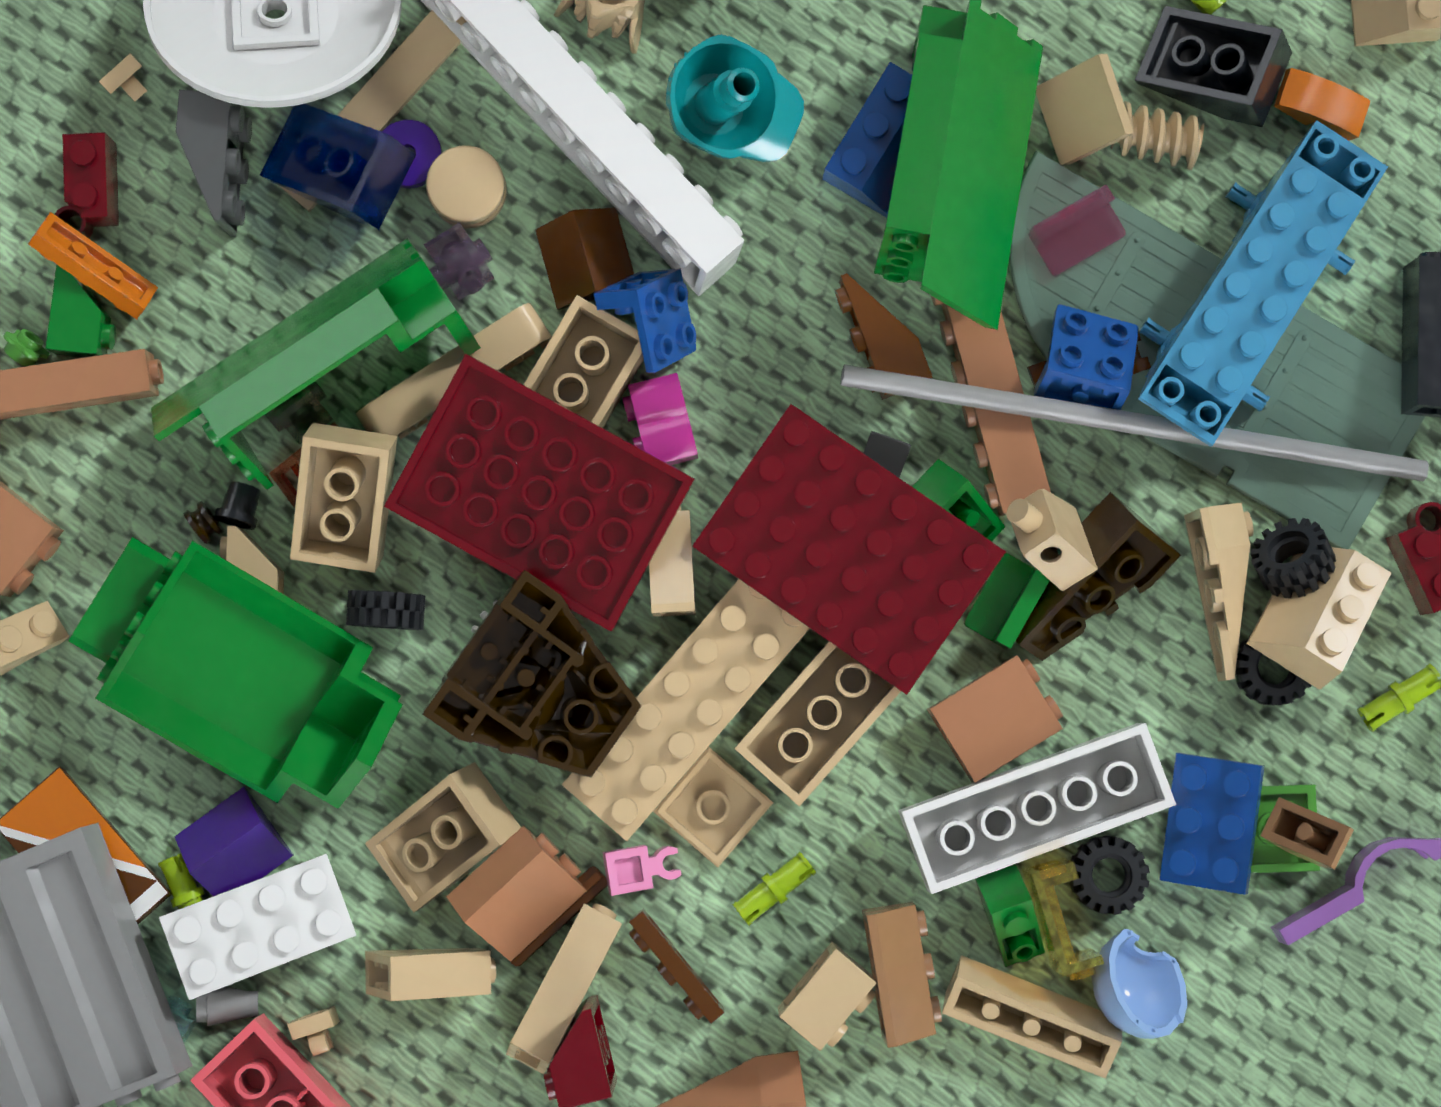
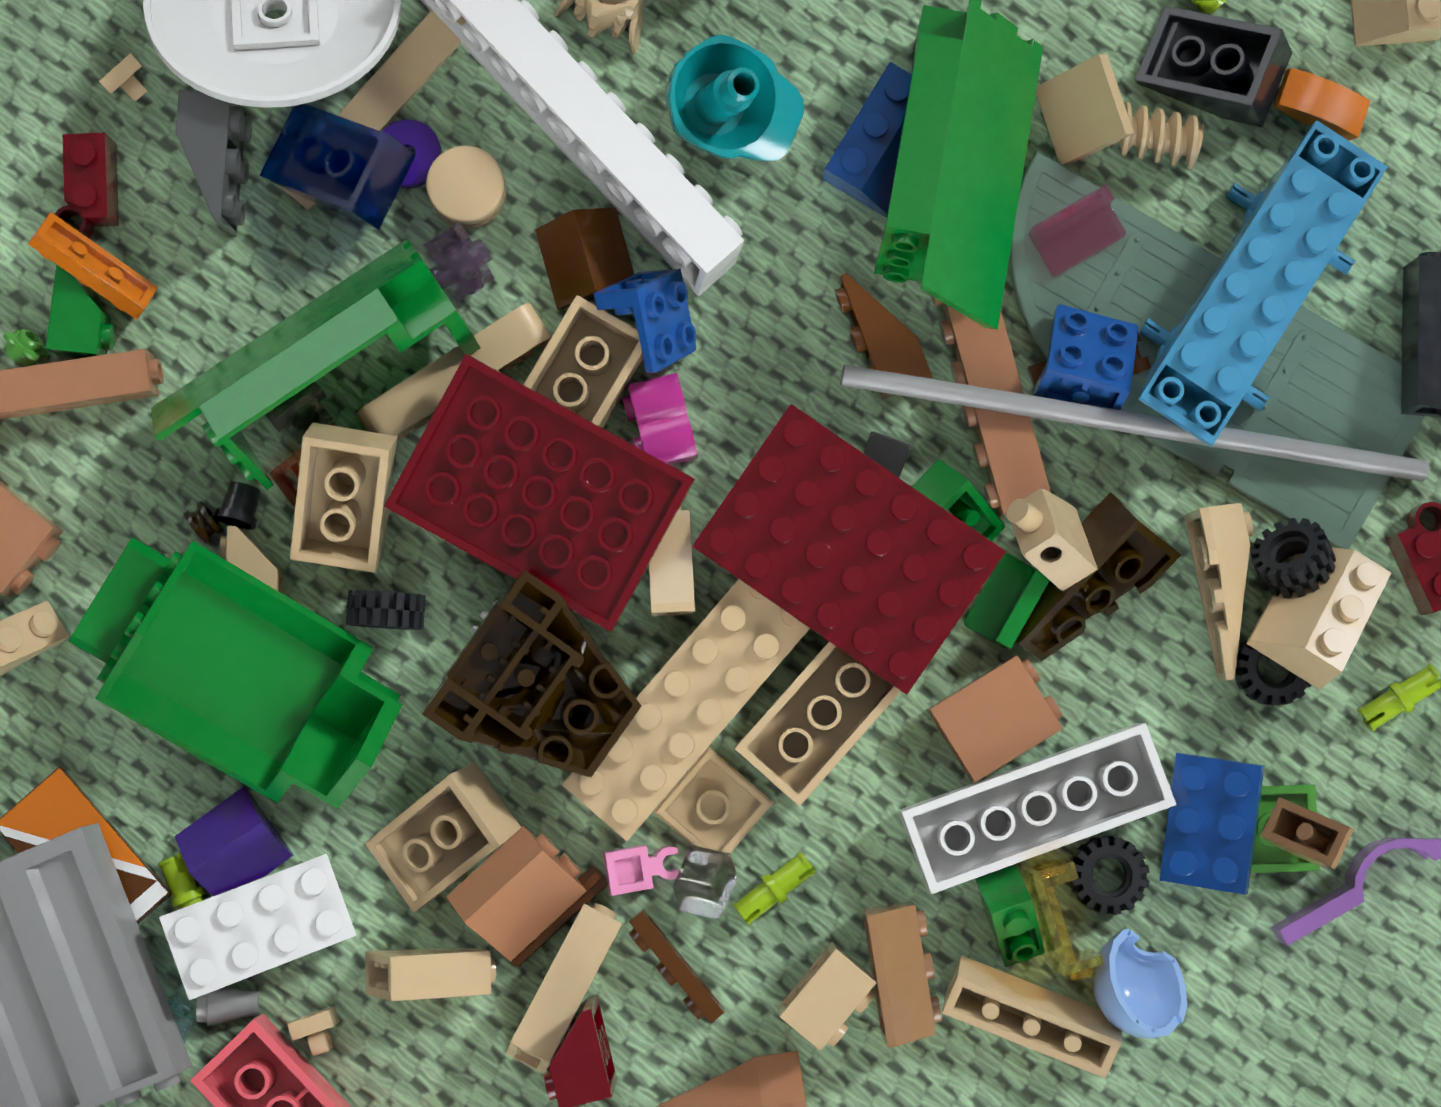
(705, 882): none -> clear smoke panel

